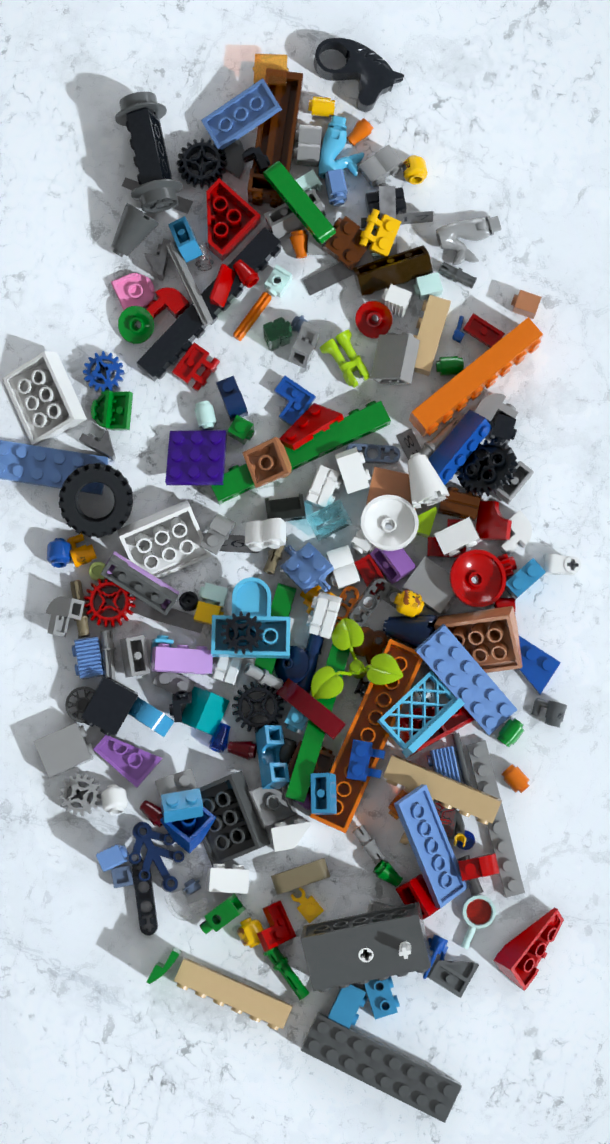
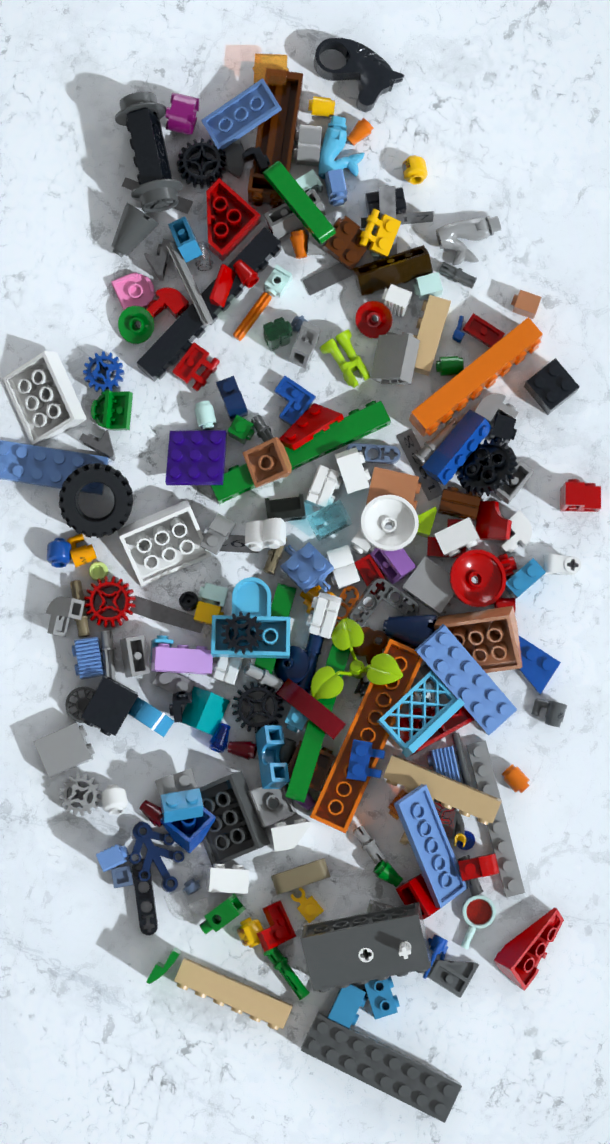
(127, 759): medium lavender wing -> none
(140, 583): dark grey piece -> none
(182, 113): none -> magenta brick
(262, 429): none -> dark grey axle
(323, 794): dark azure brick -> none
(380, 166): light grey brick -> none
(409, 603): yellow head -> none
(424, 482): white cone -> none
(510, 732): green brick -> none
(551, 386): none -> black brick
(580, 496): none -> red brick

